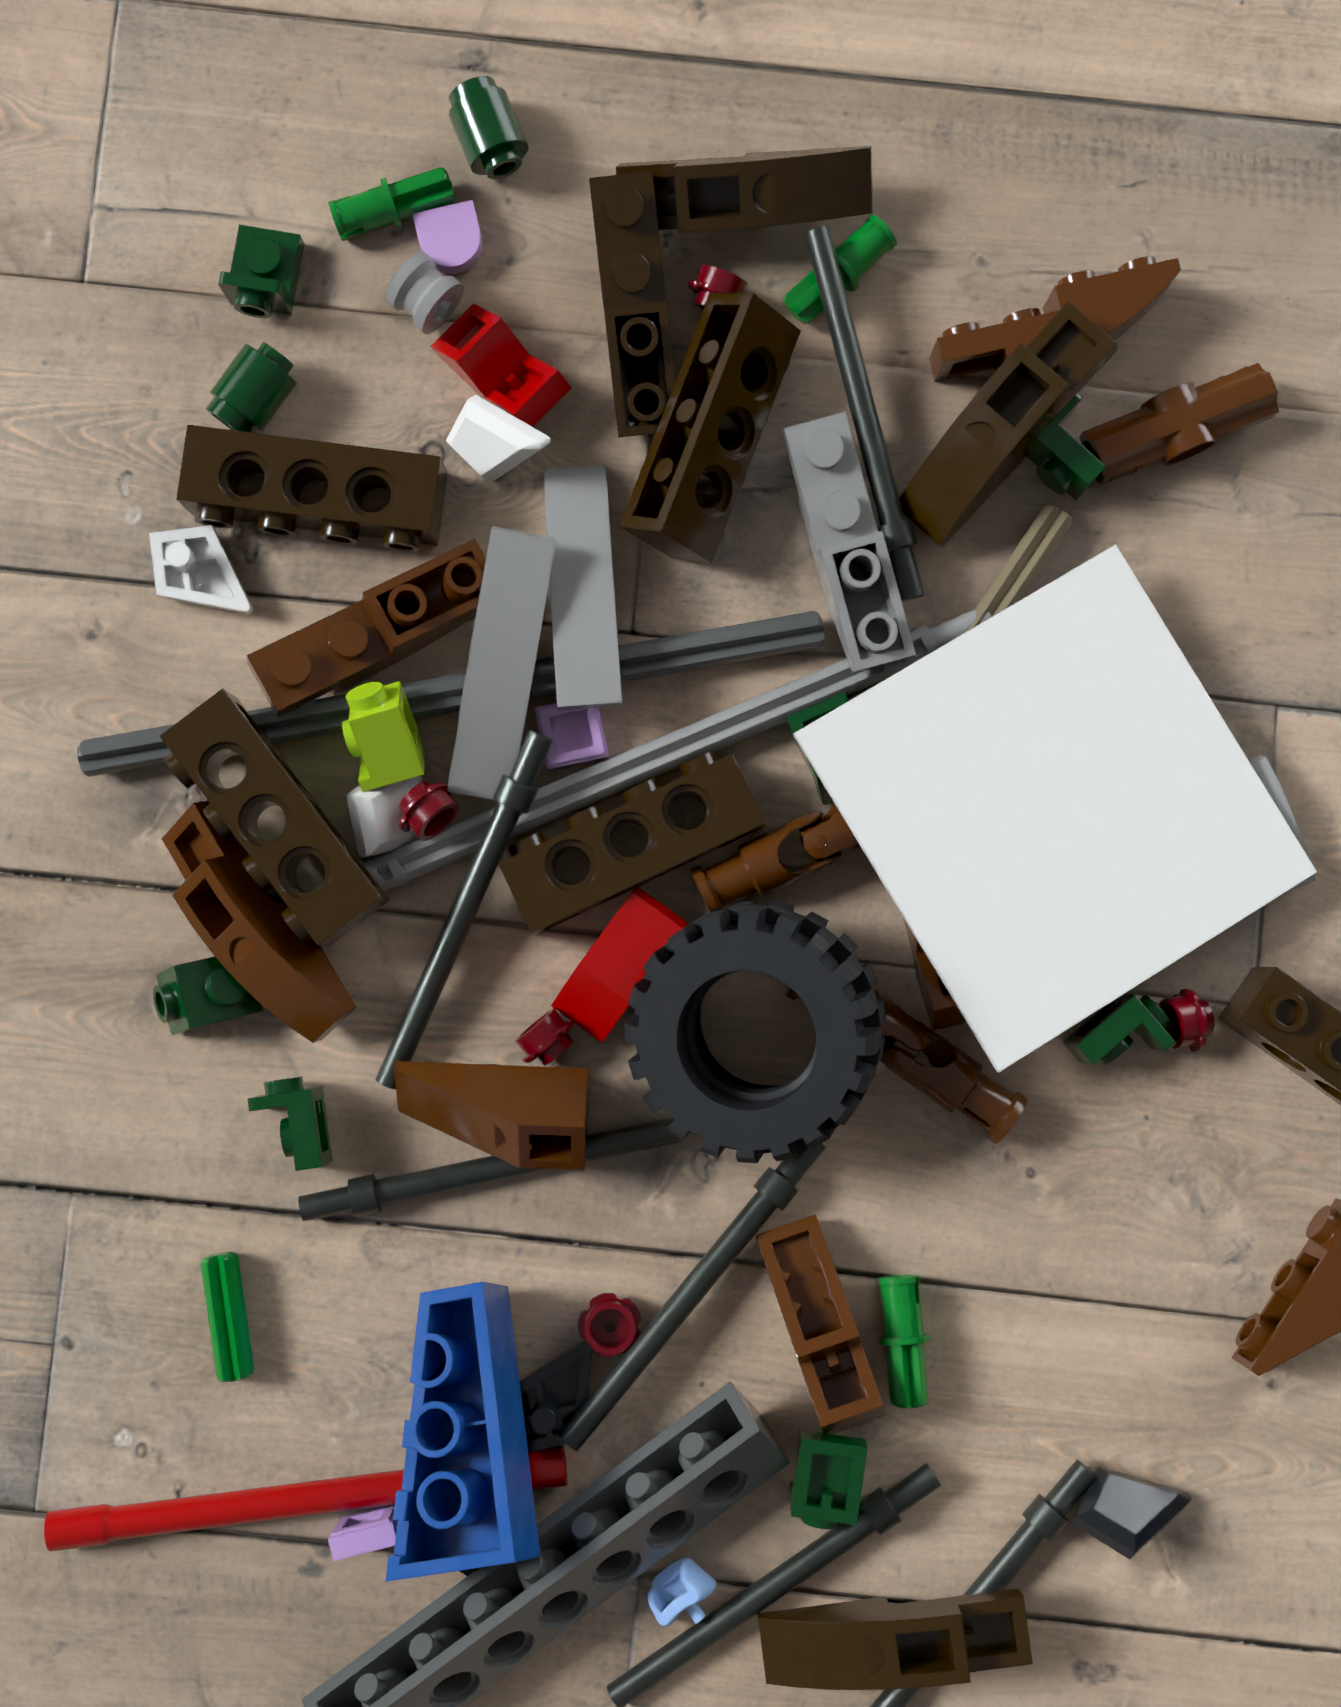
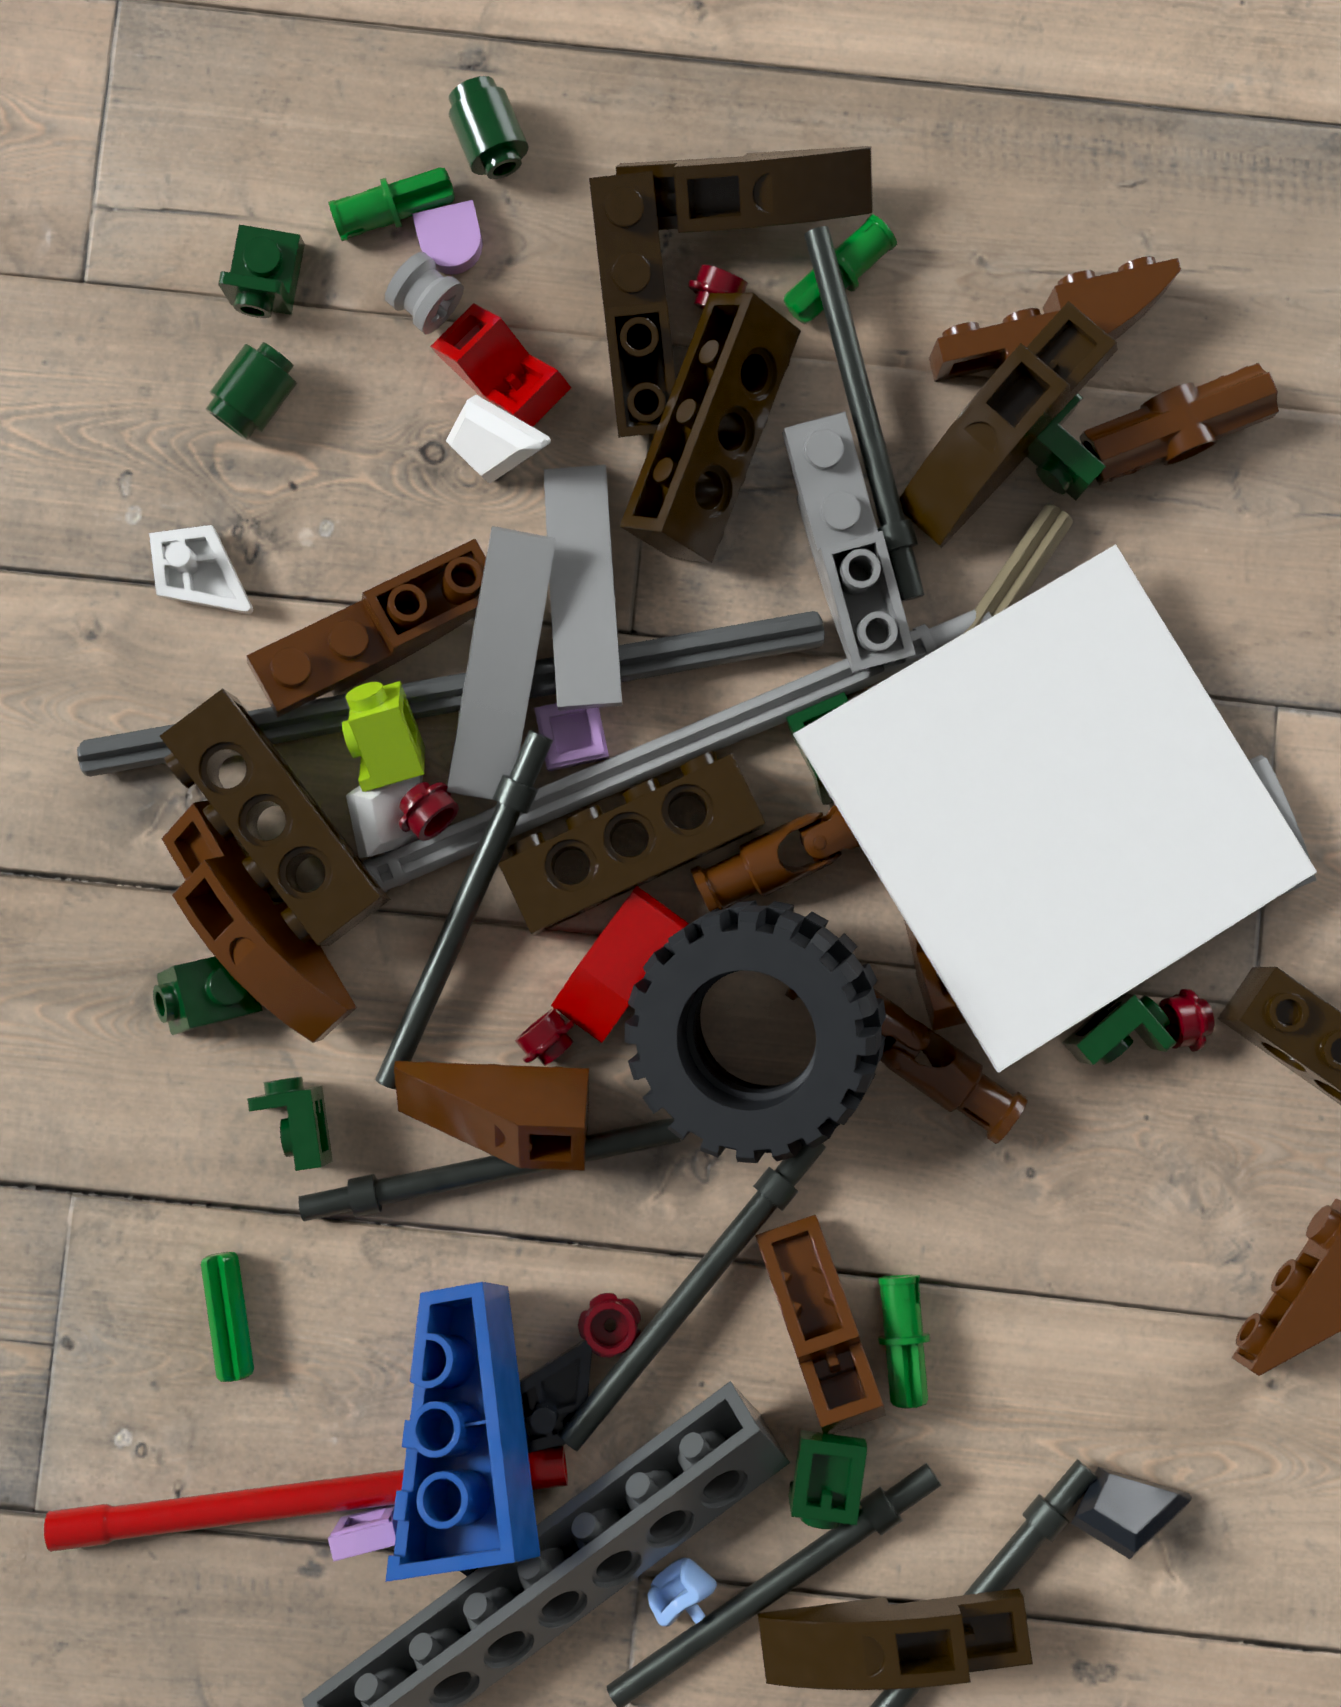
(220, 458): dark brown brick -> none

